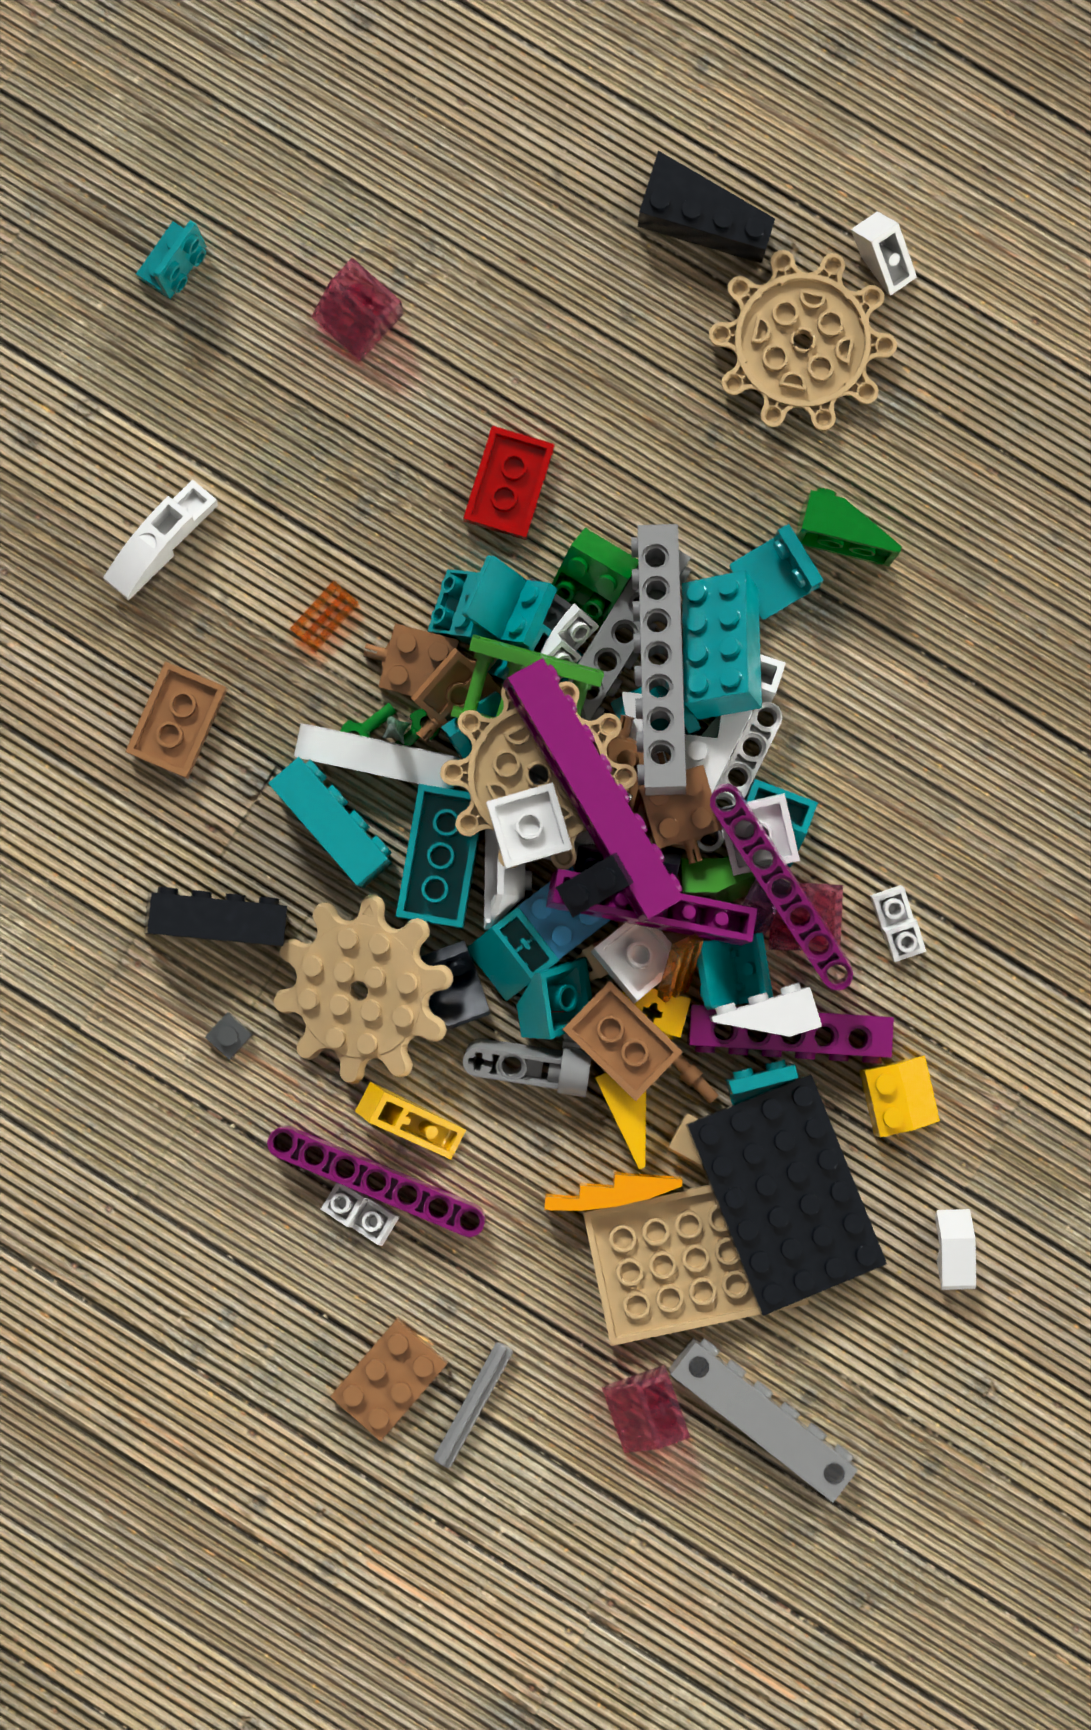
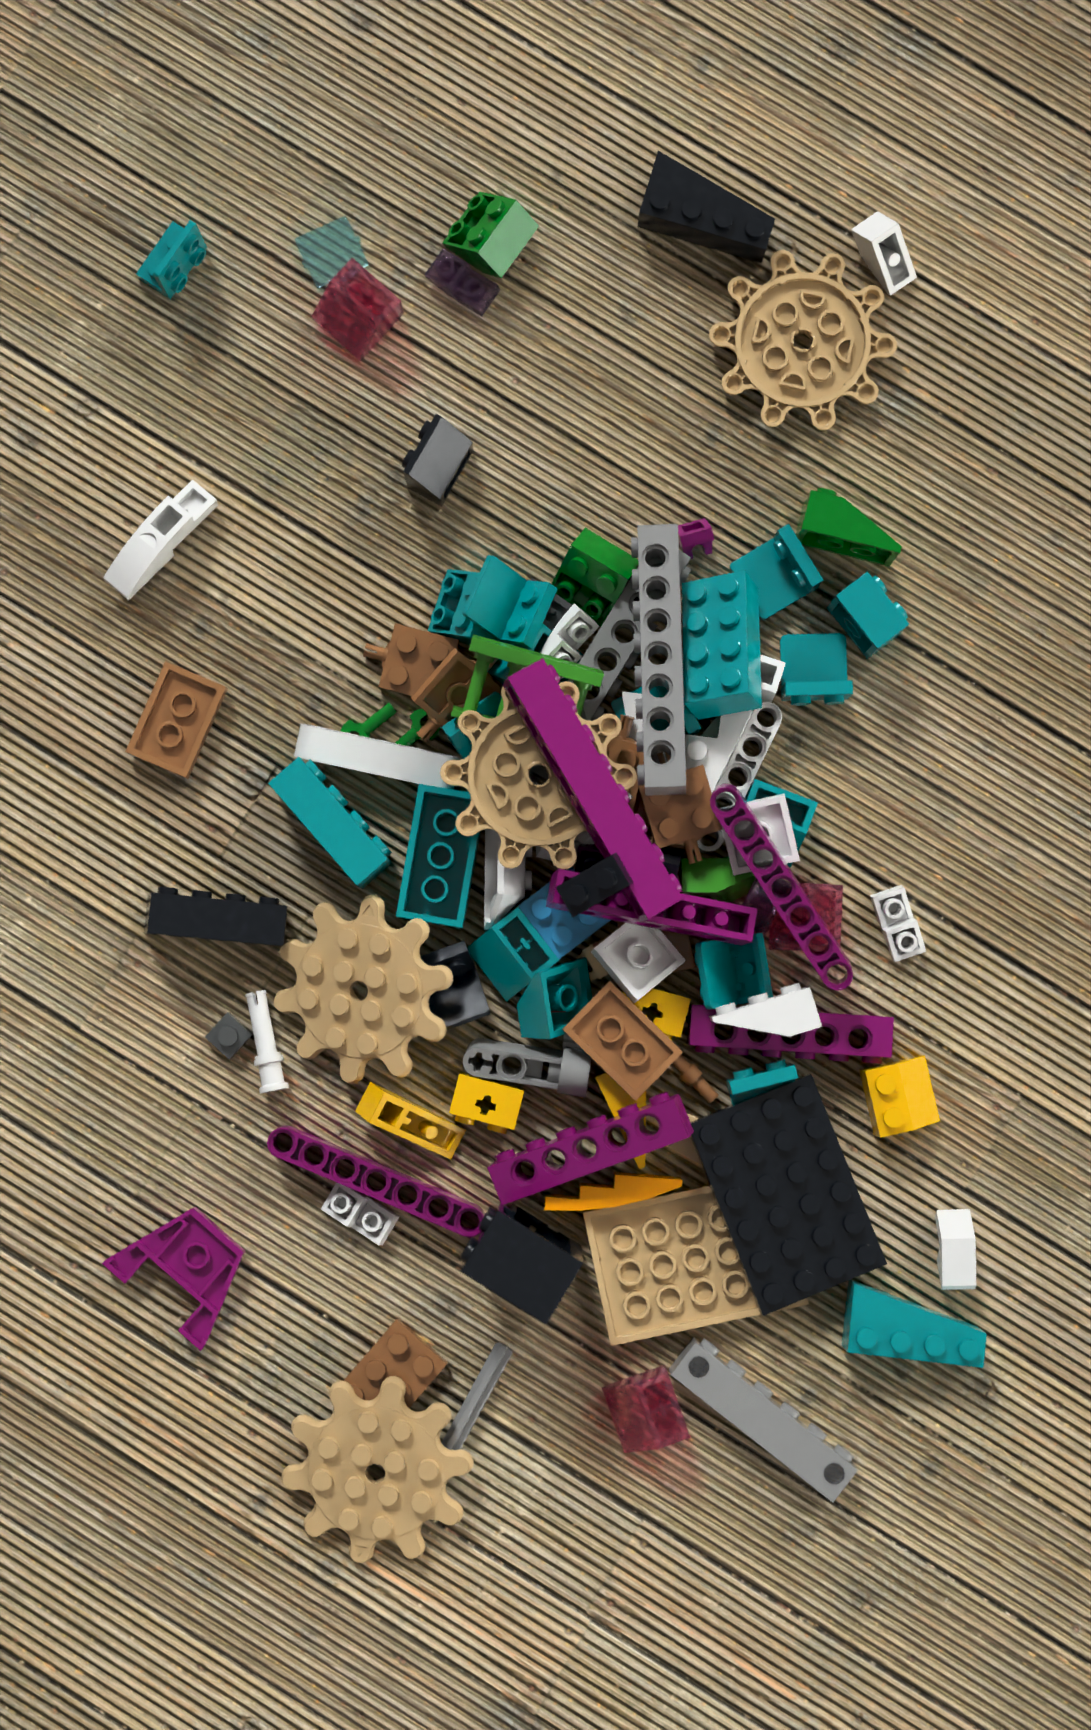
(196, 1257): none -> magenta wing
(268, 1058): none -> white pin
(329, 249): none -> clear light blue piece
(333, 625): clear orange tile -> none
(386, 1435): none -> tan plate
(395, 729): sand green piece -> none
(437, 460): none -> slope
(461, 282): none -> clear purple slope
(473, 1088): none -> yellow brick
(491, 233): none -> green slope
(509, 482): red plate -> none
(514, 1184): none -> magenta brick
(520, 1263): none -> black piece
(529, 825): white plate -> none
(680, 967): clear orange tile -> none
(693, 534): none -> magenta tile
(814, 668): none -> teal bracket
(868, 614): none -> teal brick
(905, 1330): none -> teal wedge

